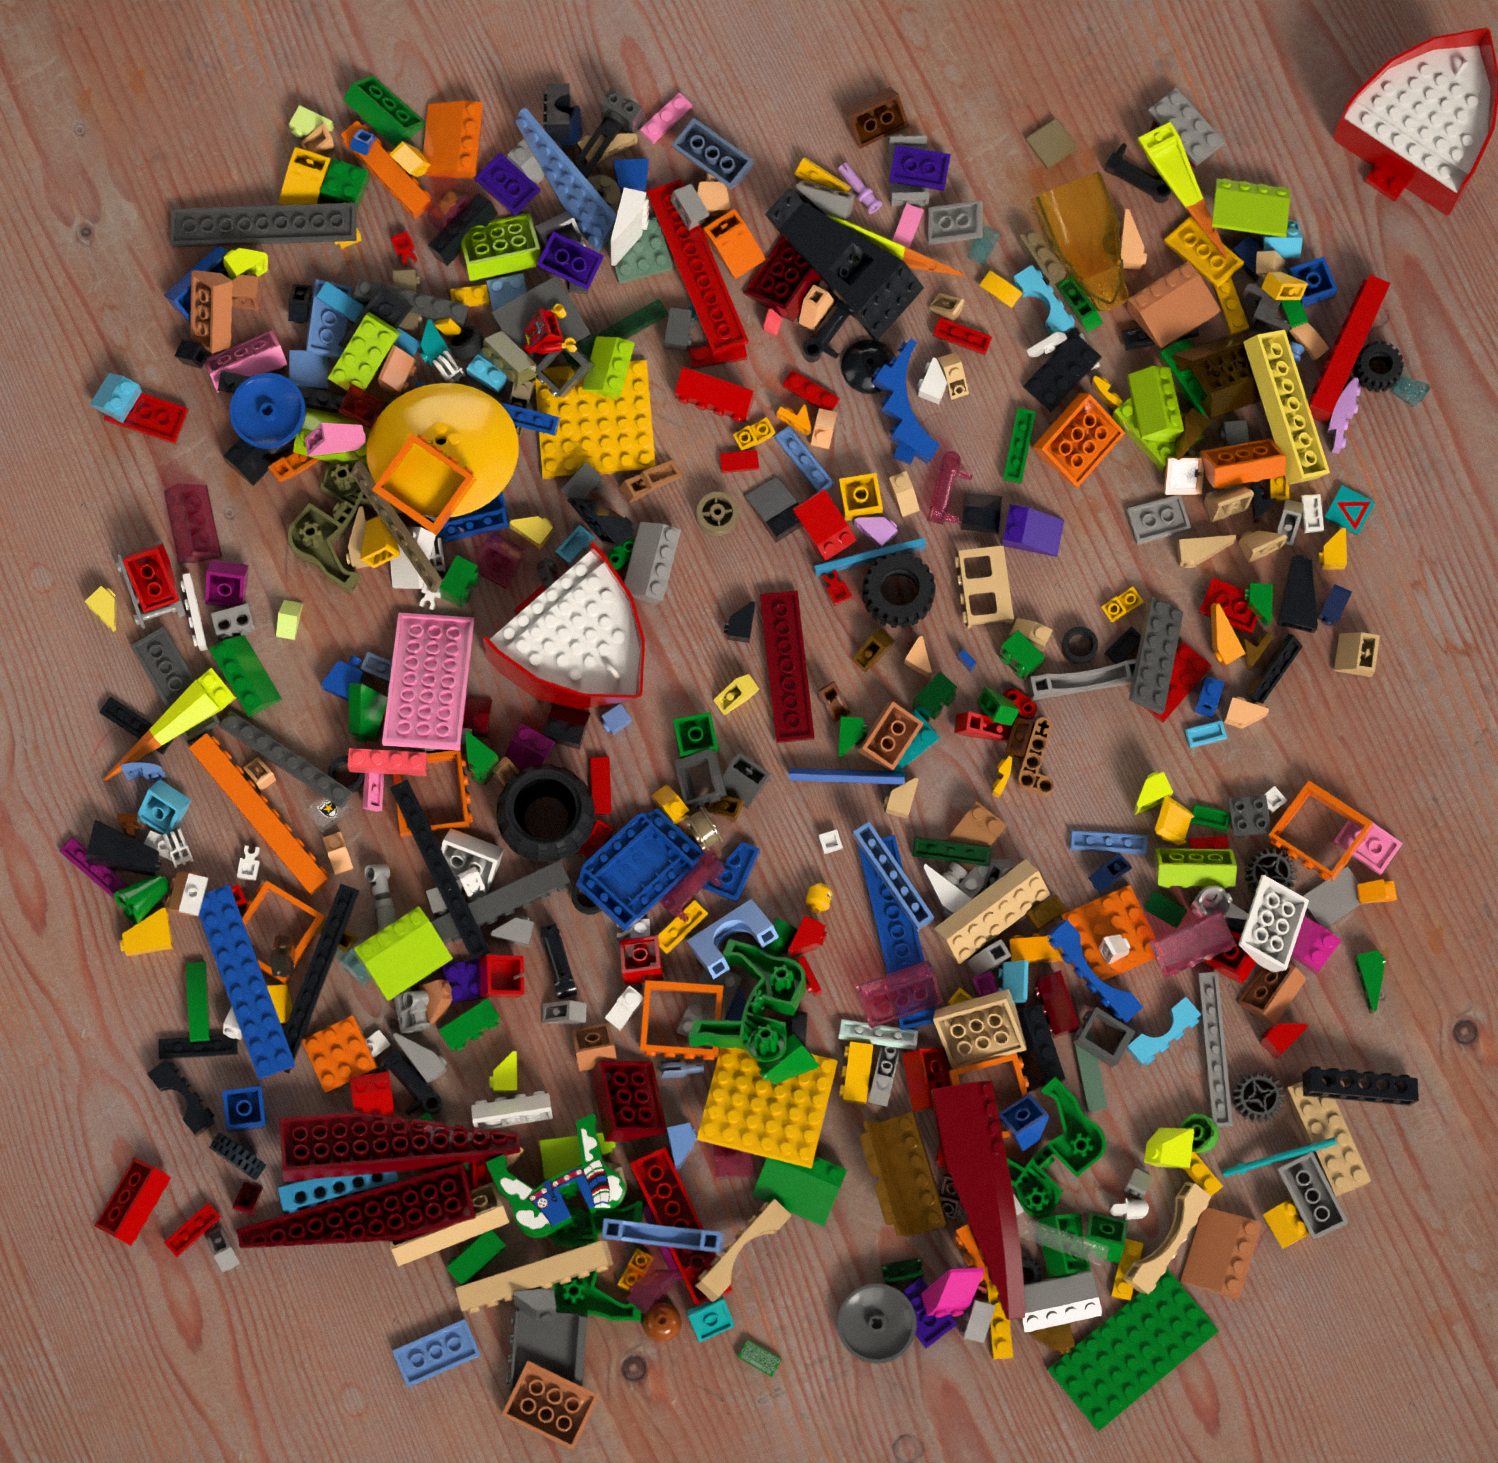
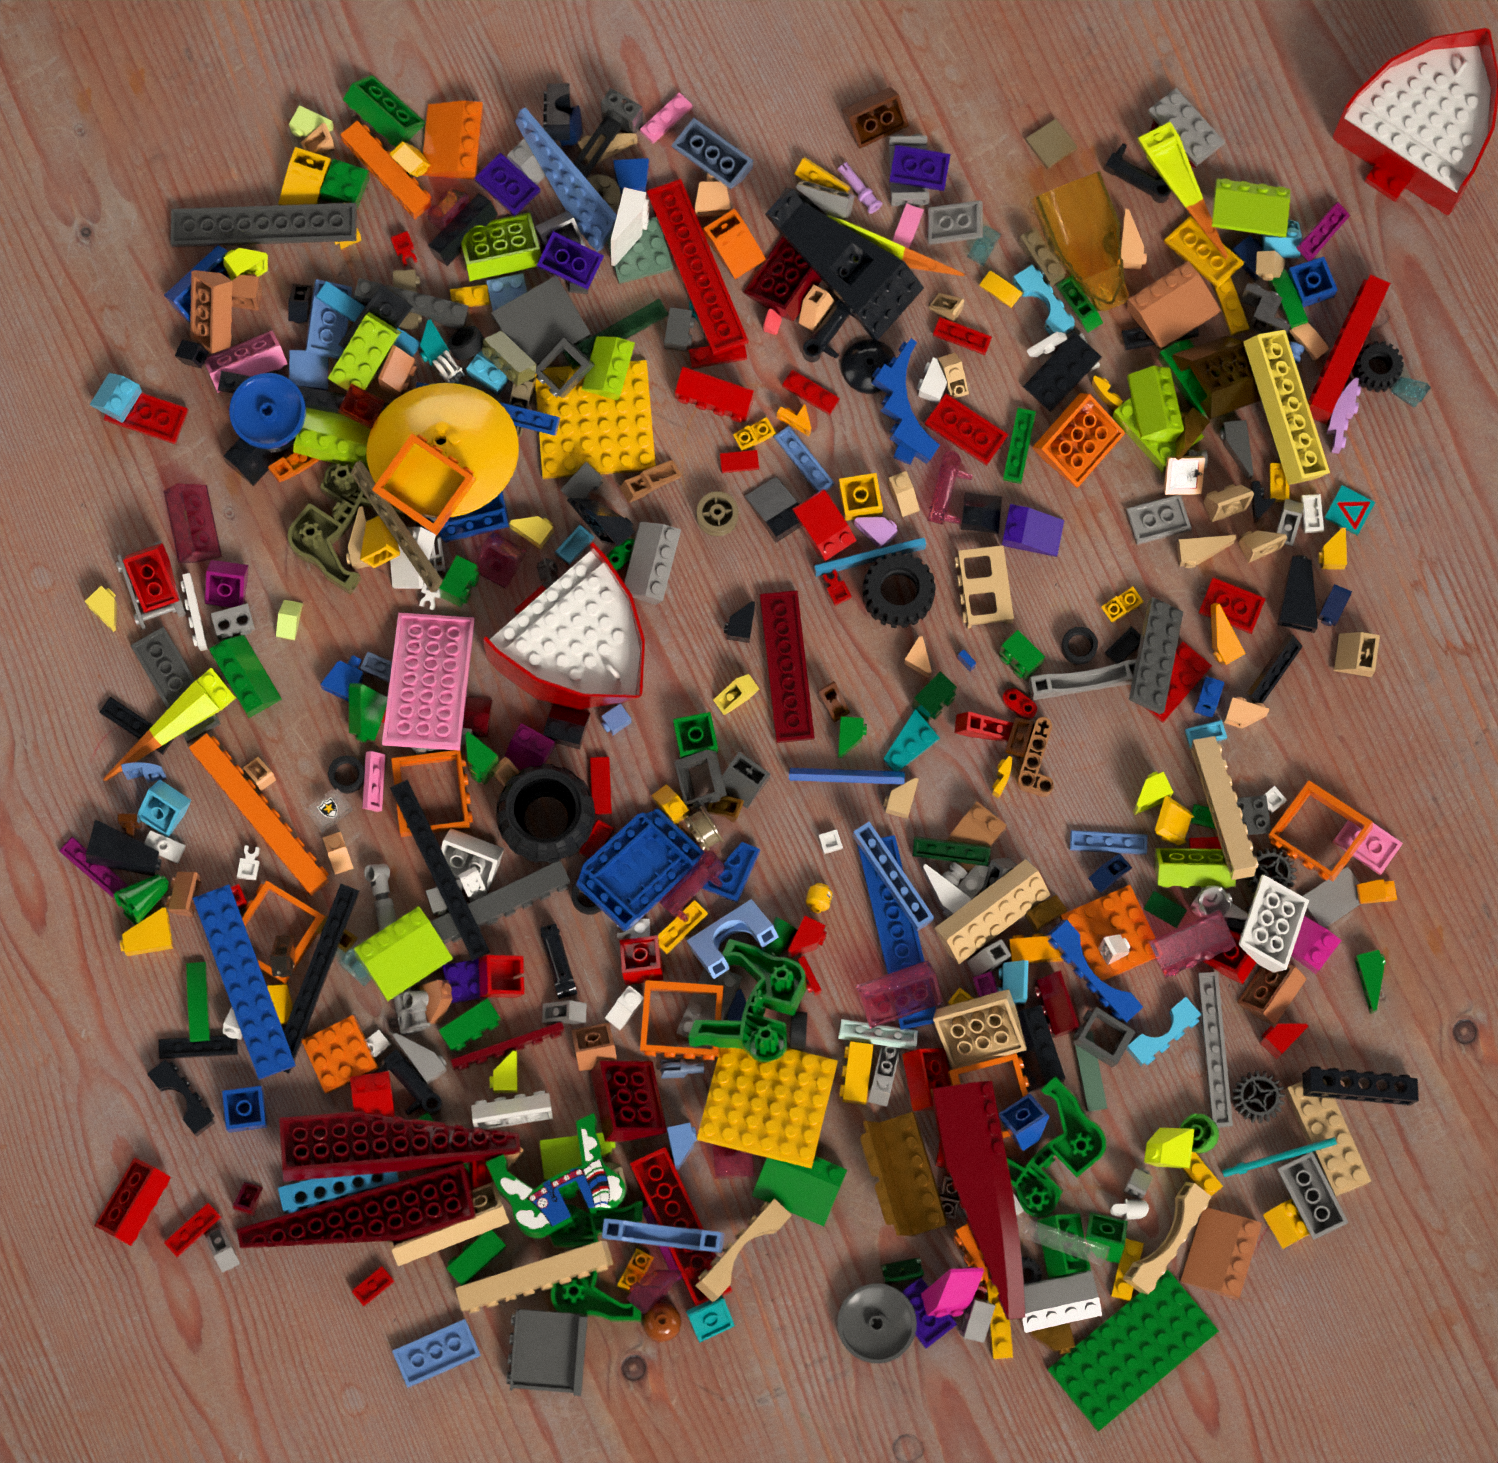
(178, 849): white arm -> none
(193, 894): white plate -> none
(237, 1156): black wheel -> none
(286, 759): dark grey plate -> none
(334, 438): bright pink slope -> none
(362, 142): blue slope -> none
(373, 1286): none -> red plate
(387, 762): coral brick -> none
(448, 327): yellow tile -> none
(500, 1049): none -> dark red plate
(516, 931): light grey slope -> none
(537, 1303): dark grey slope -> none
(544, 332): red torso -> none
(550, 1405): nougat slope -> none
(689, 206): light grey hinge -> none
(759, 1358): tile -> none
(793, 1063): green slope -> none
(824, 428): light nougat slope -> none
(873, 650): pearl gold slope -> none
(890, 736): nougat slope -> none
(966, 429): none -> red plate
(997, 707): green slope -> none
(1033, 631): tan slope -> none
(1223, 808): none -> tan brick
(1243, 463): orange slope -> none
(1254, 653): pearl gold slope -> none
(1259, 601): green slope -> none
(1283, 286): yellow slope -> none
(1323, 231): none -> magenta plate

